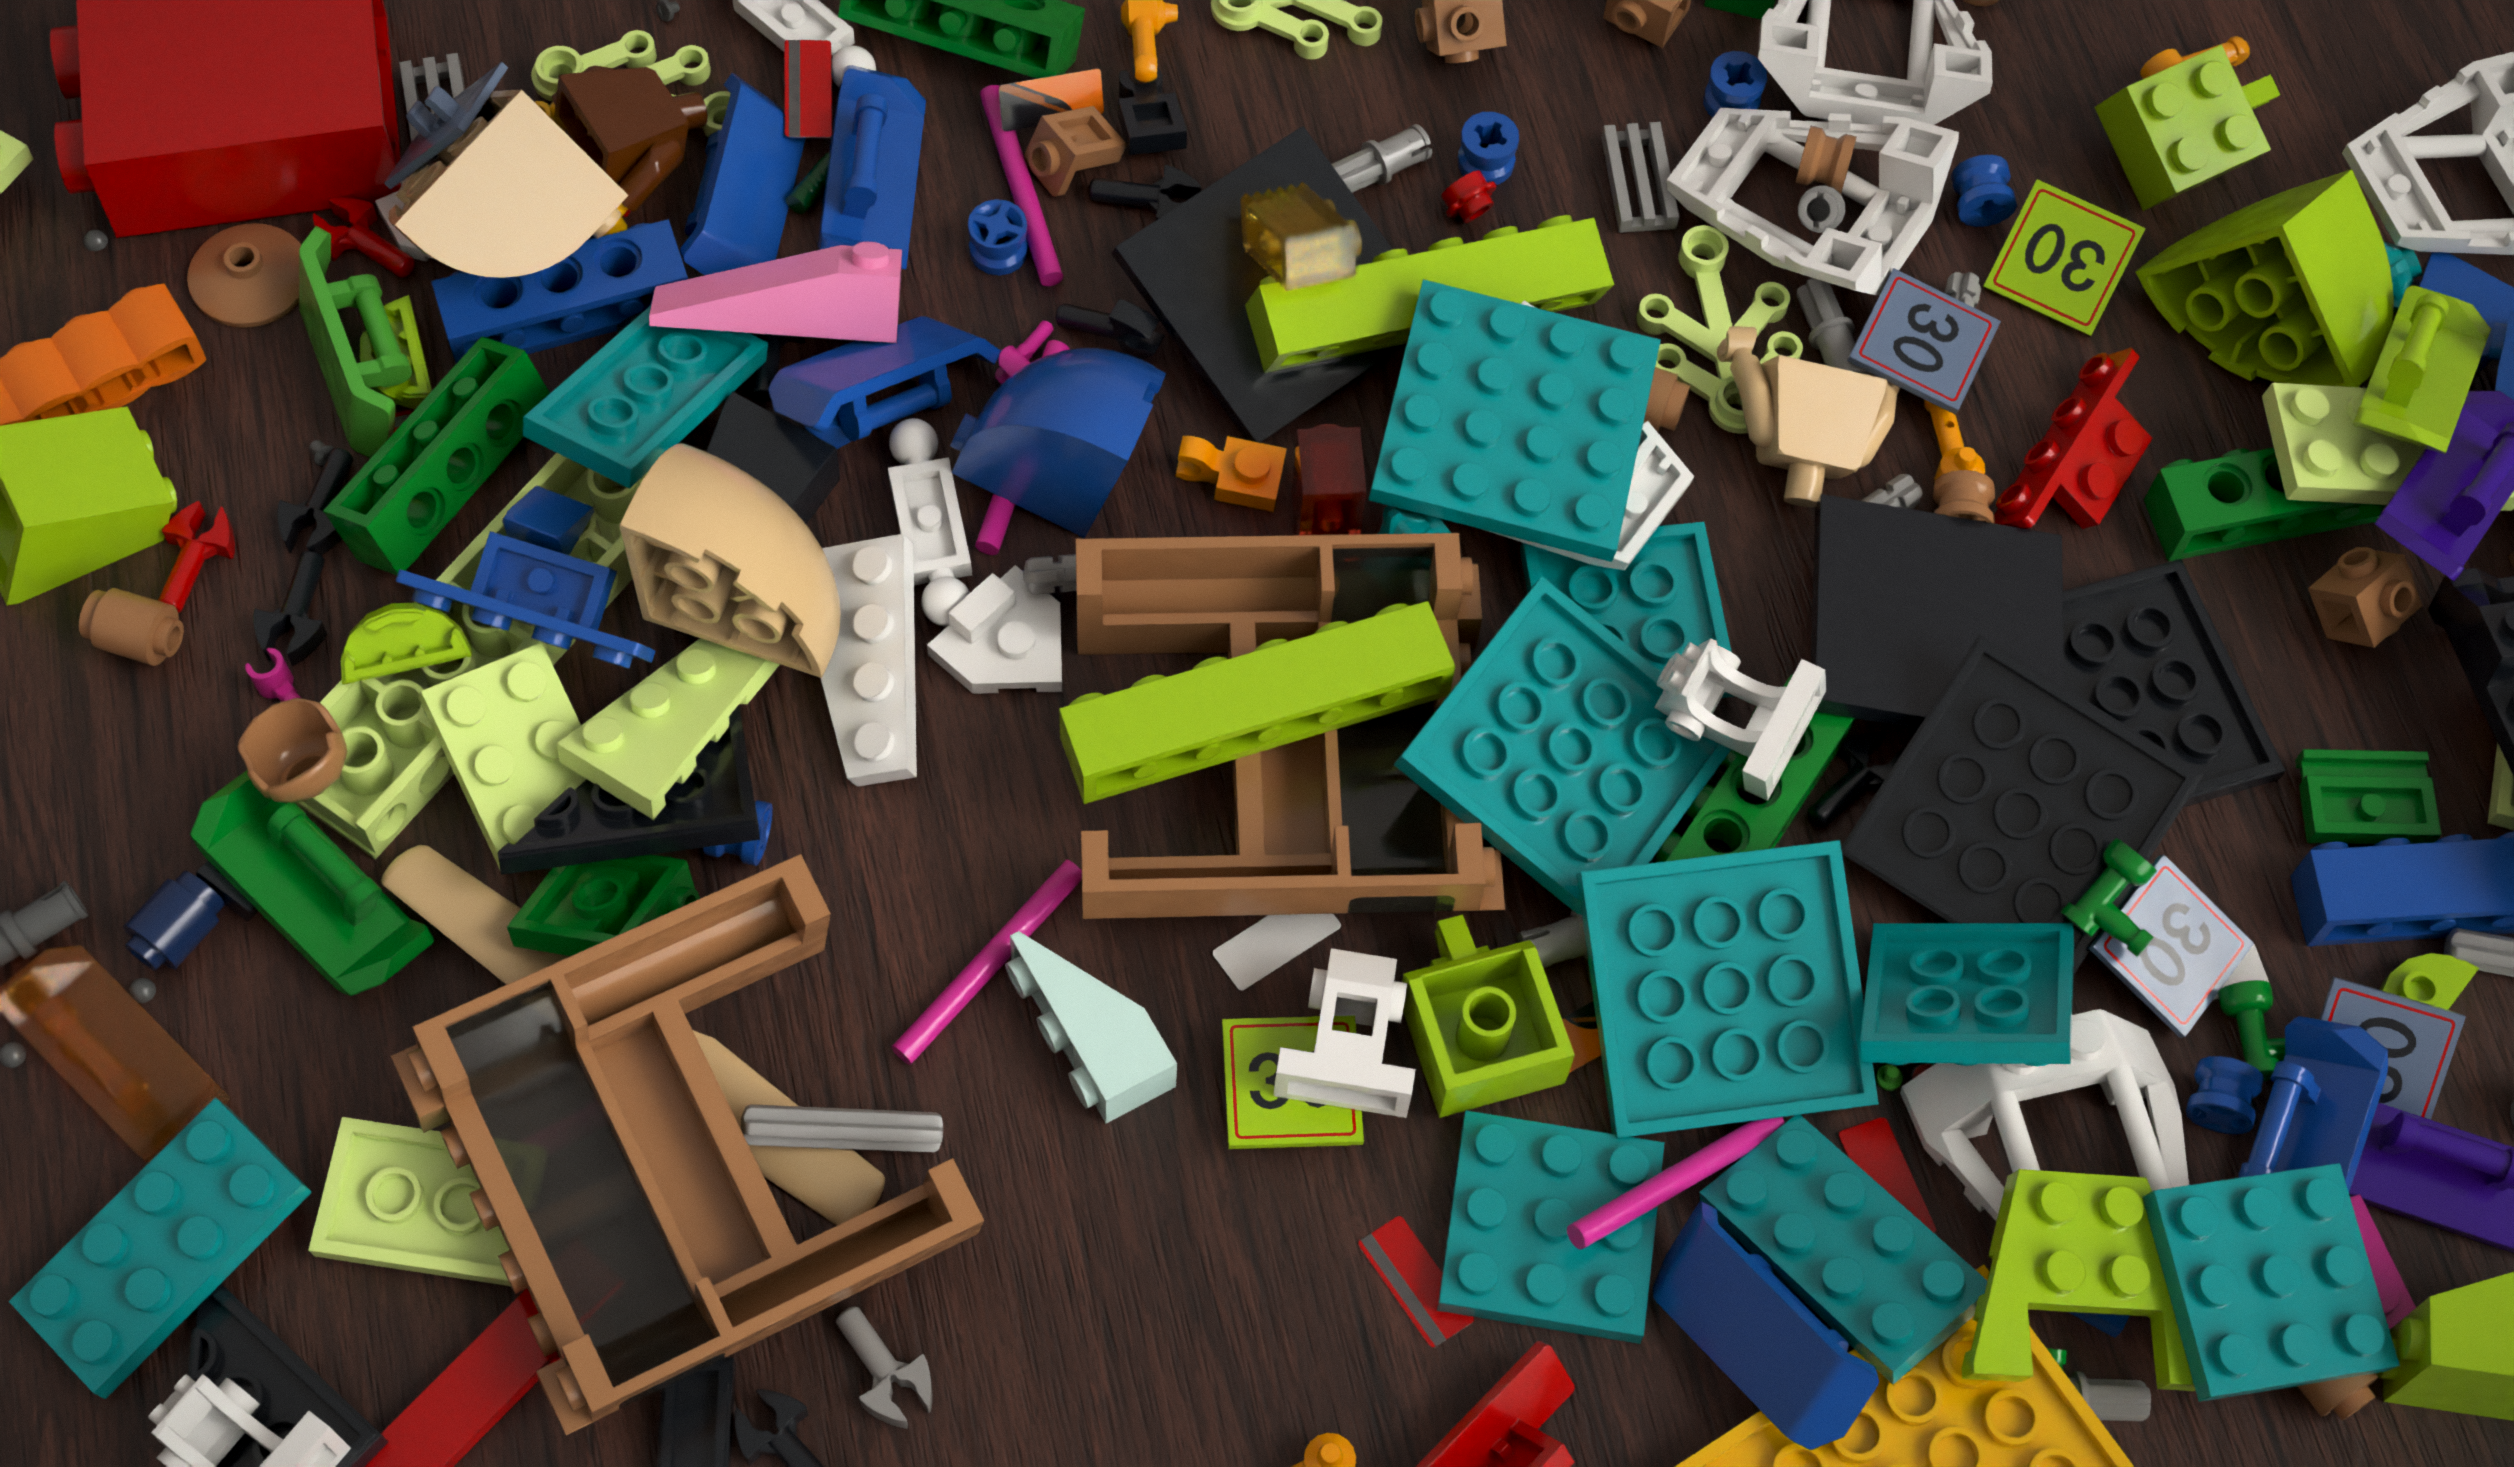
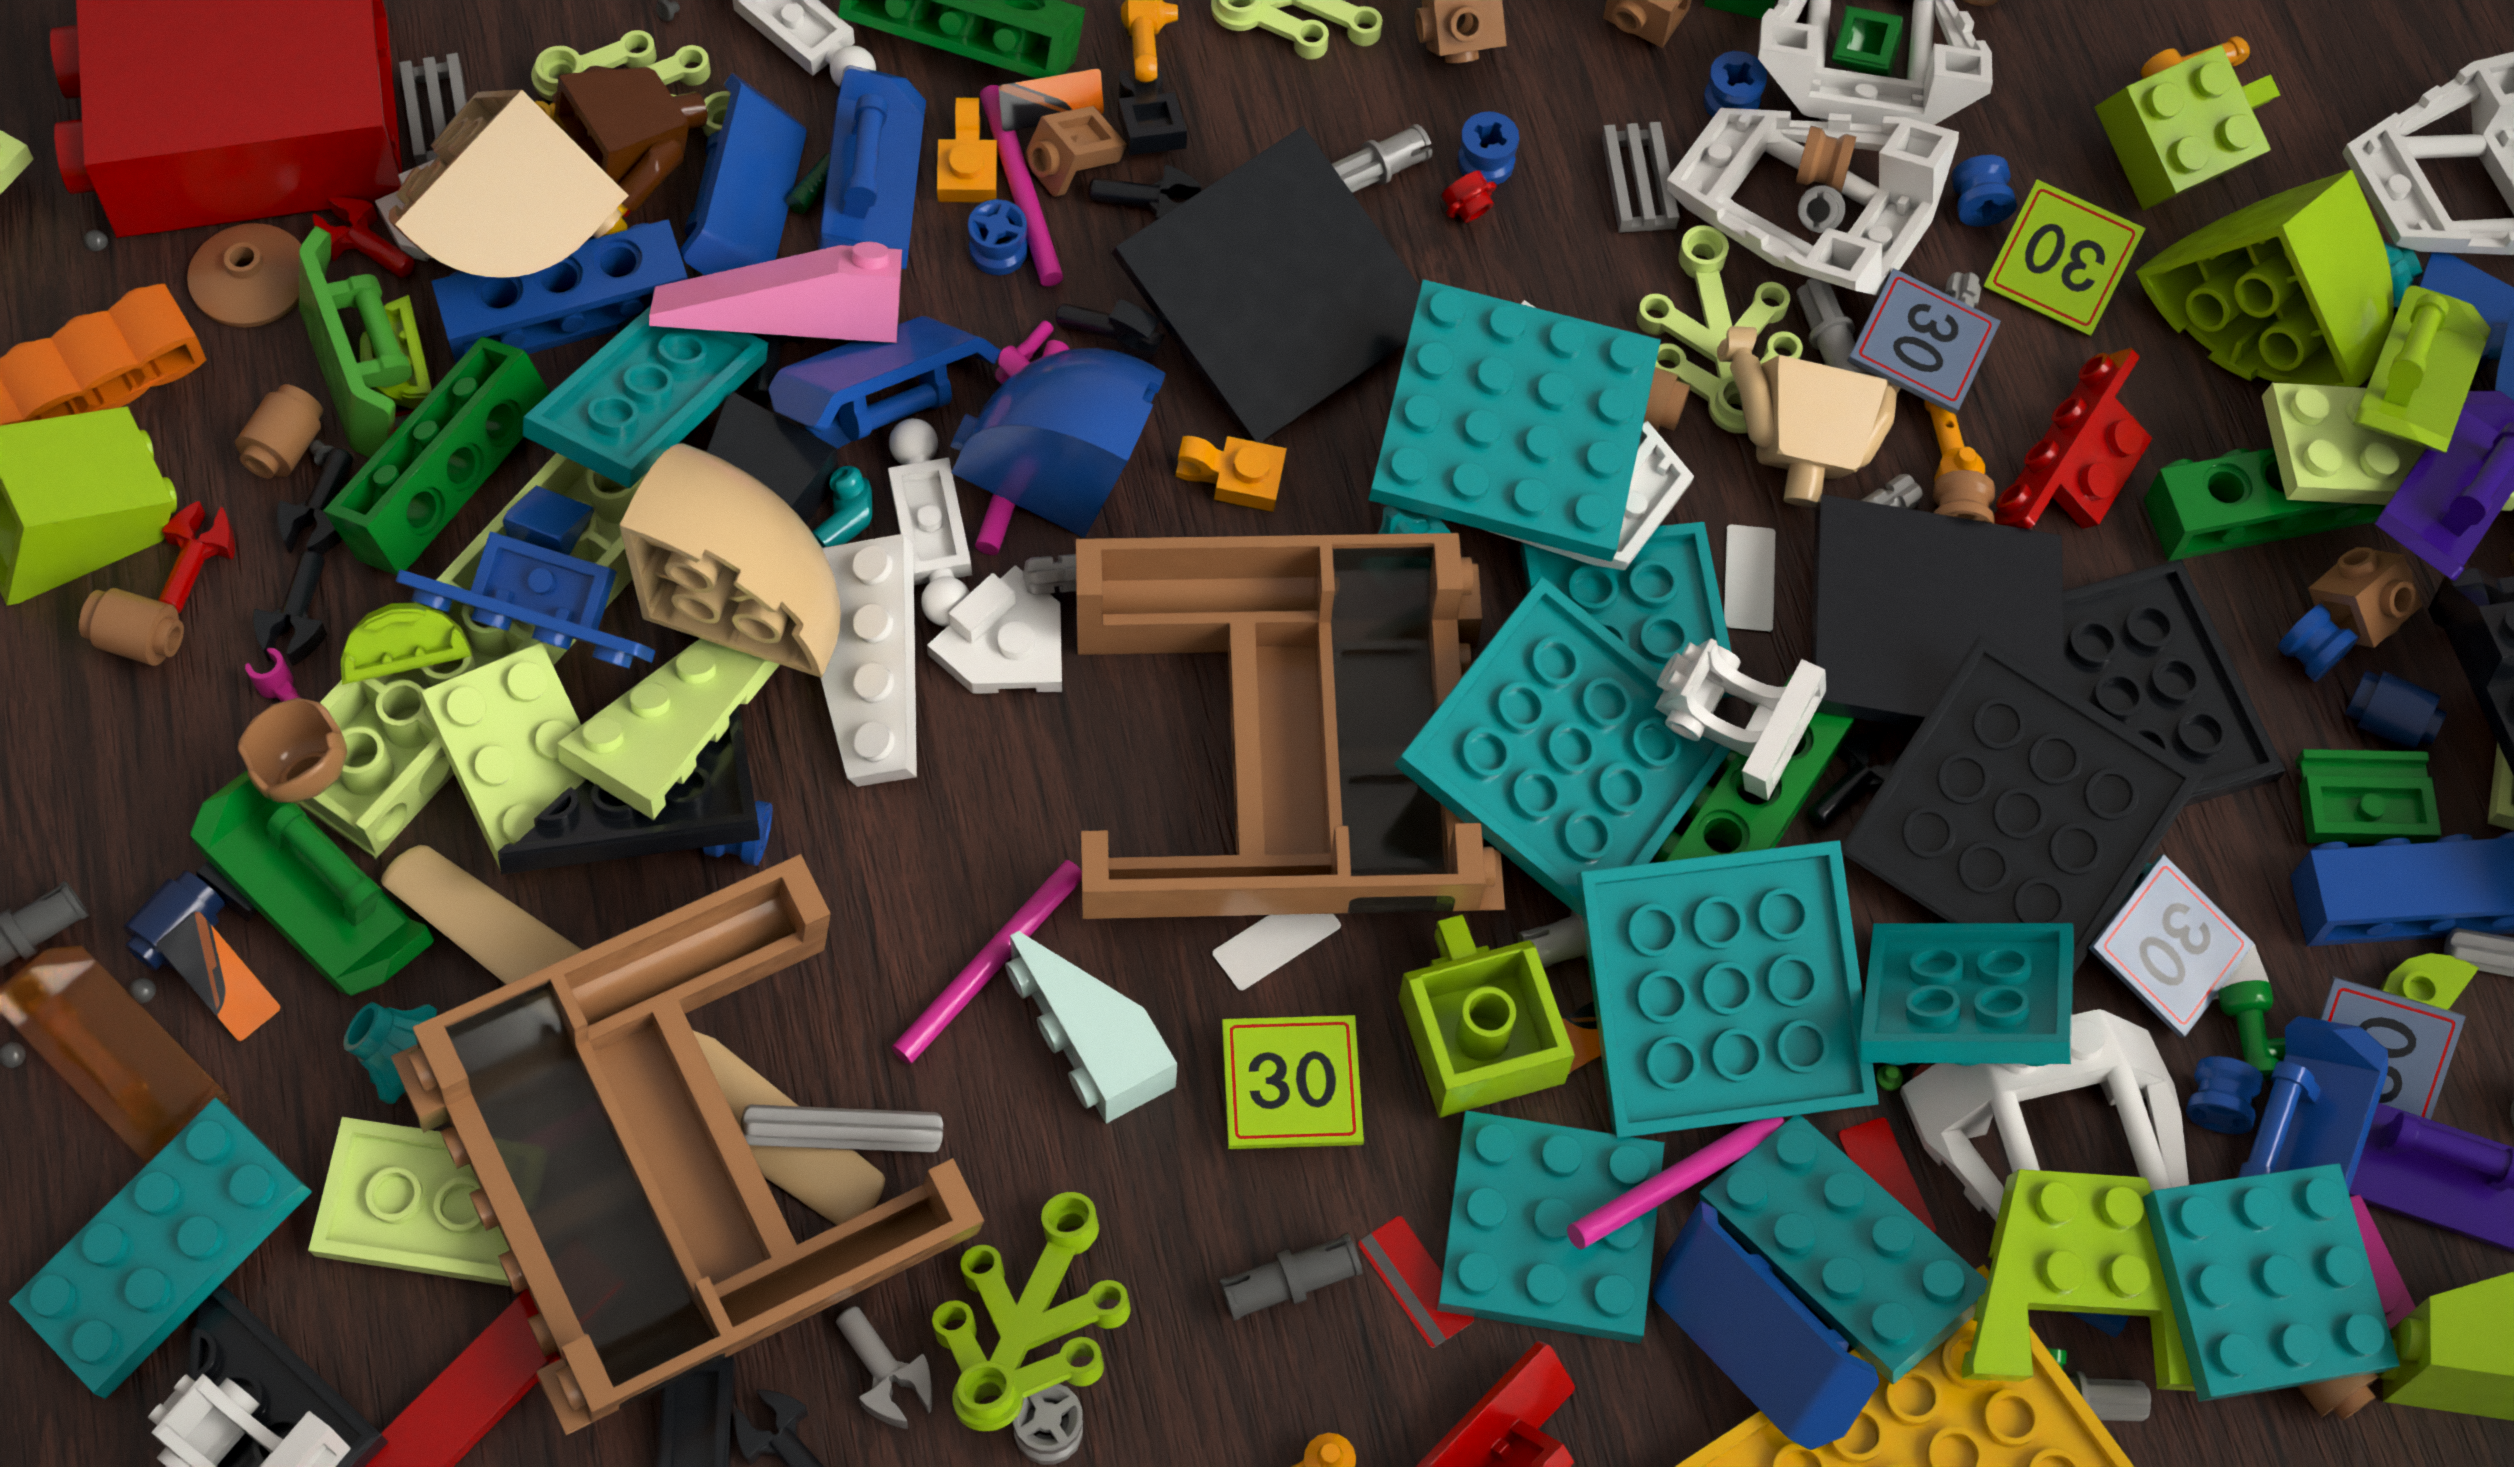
(218, 976): none -> sticker
(279, 432): none -> medium nougat brick
(377, 1035): none -> teal rock
(444, 126): sand blue piece -> none
(599, 901): green plate -> none
(808, 88): red sticker -> none
(850, 505): none -> teal arm
(966, 163): none -> light orange plate
(1028, 1322): none -> lime plant
(1044, 1413): none -> light grey wheel
(1255, 700): lime brick -> none
(1290, 1276): none -> dark grey pin
(1299, 237): clear yellow brick -> none
(1328, 481): clear red brick -> none
(1346, 1065): white tile -> none
(1548, 267): lime brick -> none
(1749, 578): none -> white sticker
(1868, 41): none -> green slope
(2096, 906): green piece -> none
(2317, 642): none -> blue wheel
(2396, 710): none -> dark blue brick

